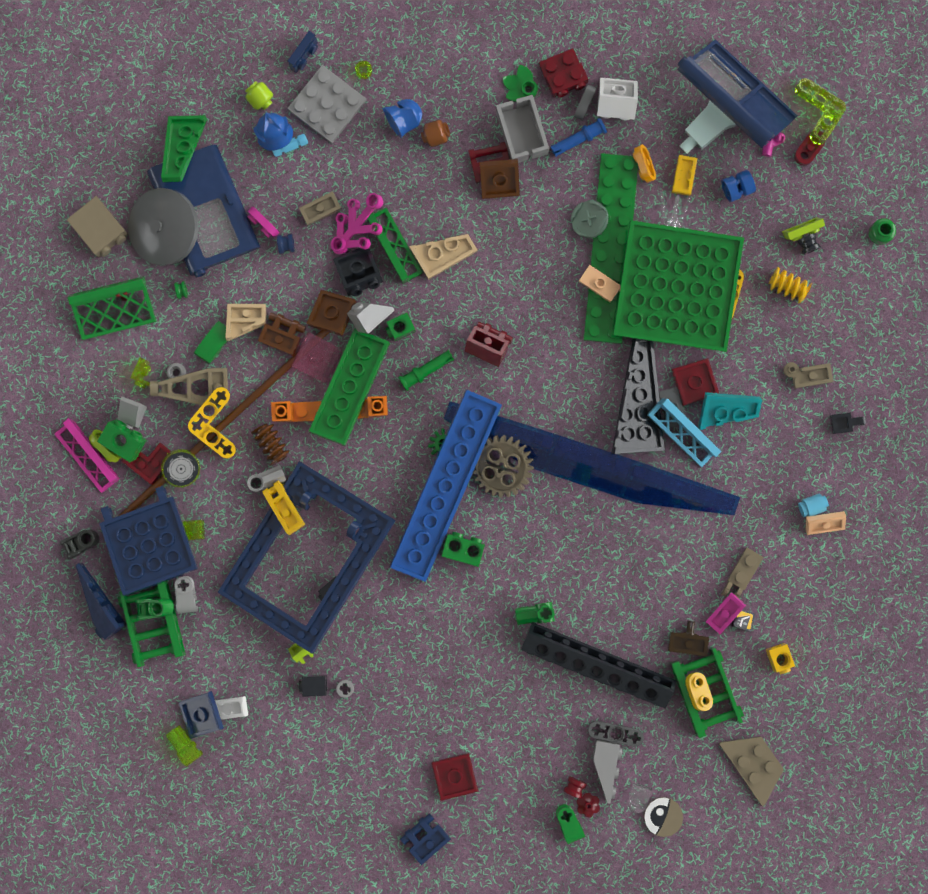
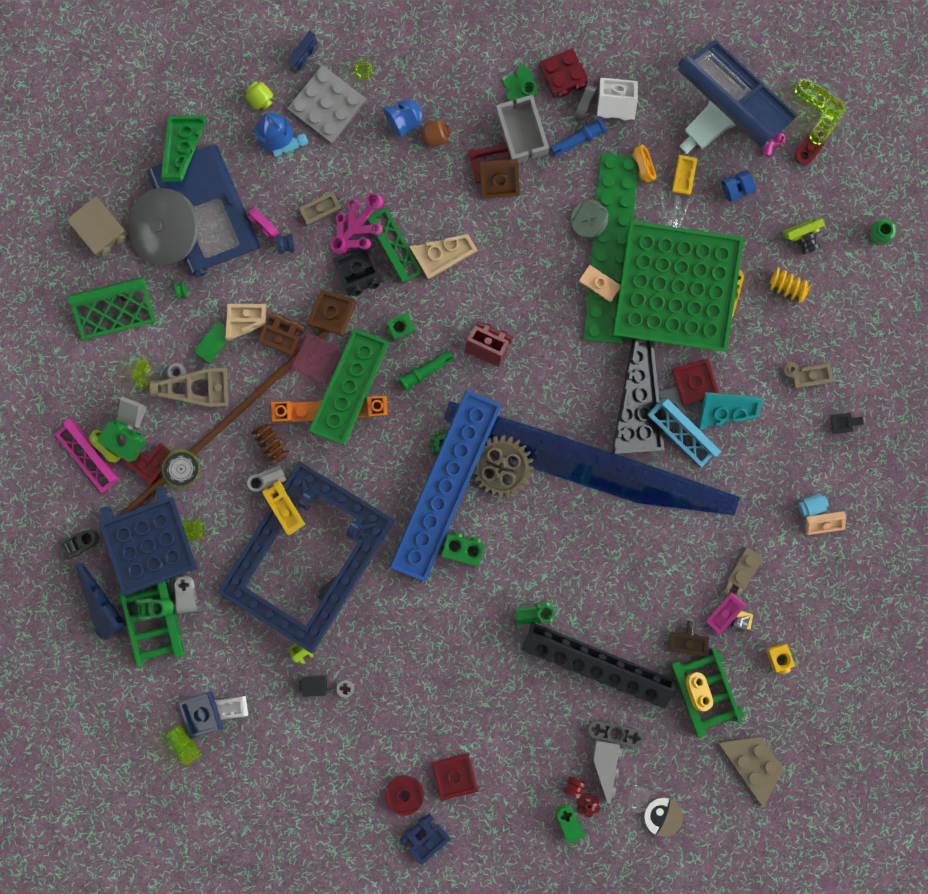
(207, 428): yellow beam -> none
(368, 315): slope -> none
(411, 786): none -> dark red plate

